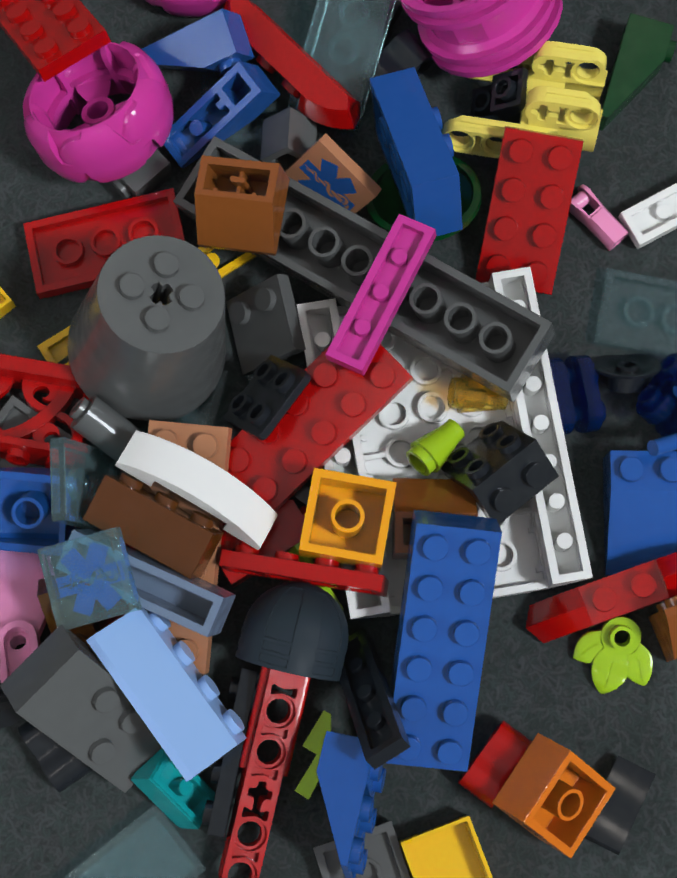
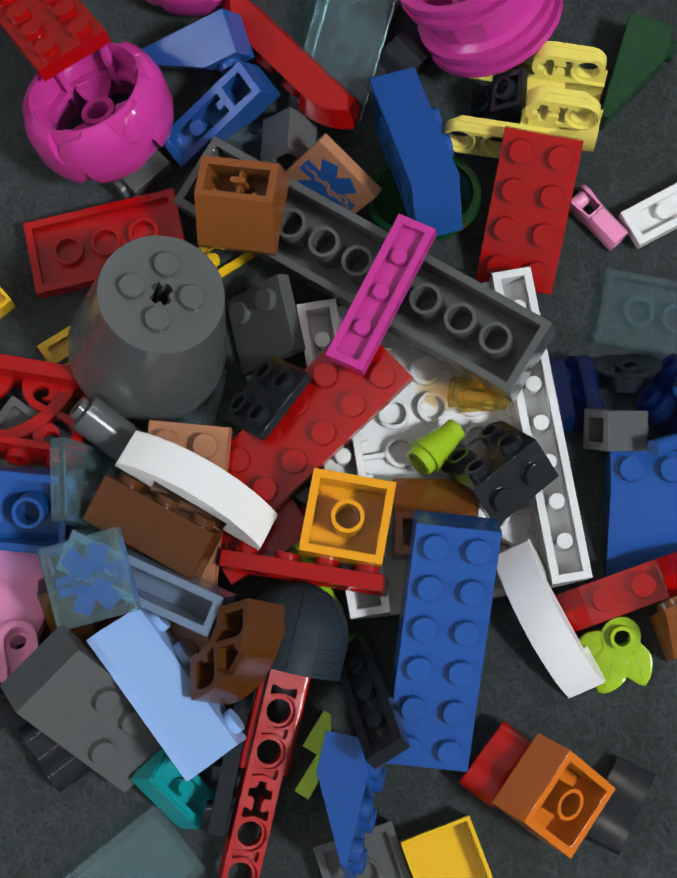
(238, 651): none -> reddish brown brick
(545, 620): none -> white slope
(615, 429): none -> dark grey brick

